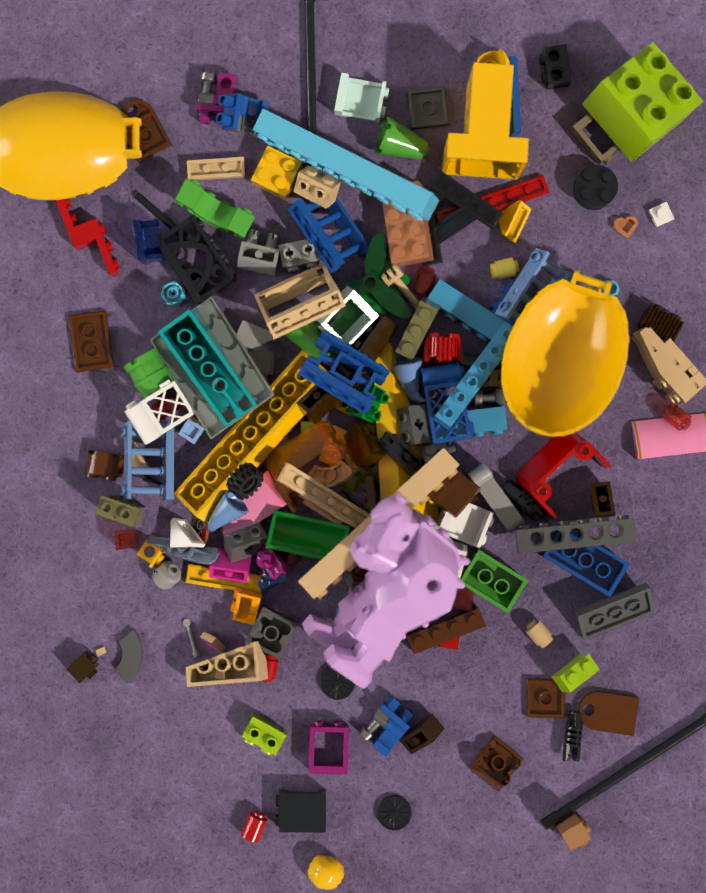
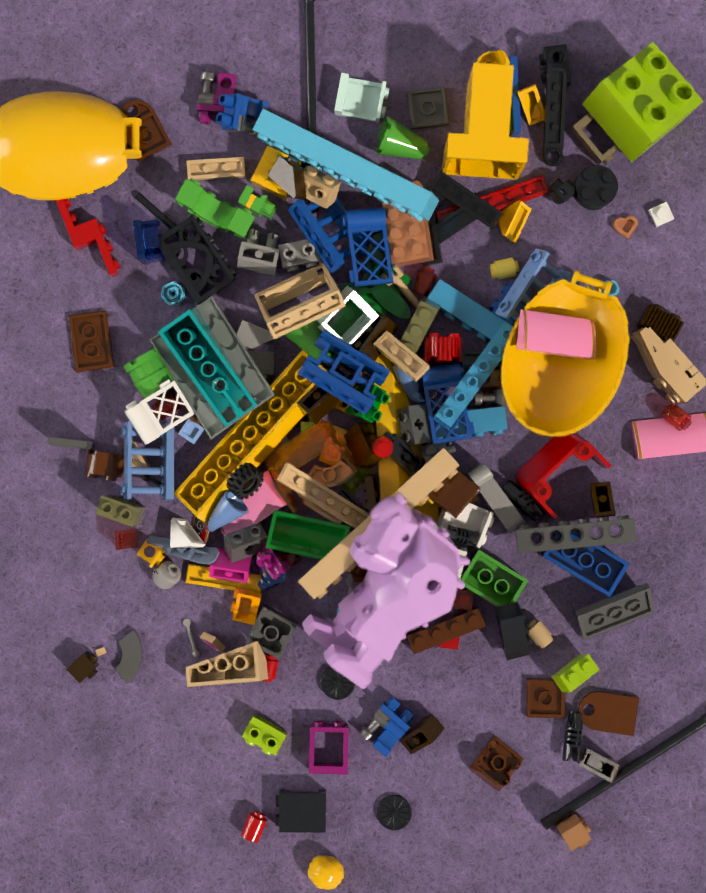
(70, 443): none -> dark grey tile
(256, 205): none -> bright green hips
(289, 176): none -> slope
(362, 222): none -> blue piece
(383, 446): none -> red brick
(401, 356): none -> tan plate
(461, 536): none -> black hinge
(513, 630): none -> black brick
(532, 104): none -> yellow slope
(555, 106): none -> black plate
(556, 335): none -> bright pink slope
(568, 187): none -> black piece
(600, 765): none -> slope

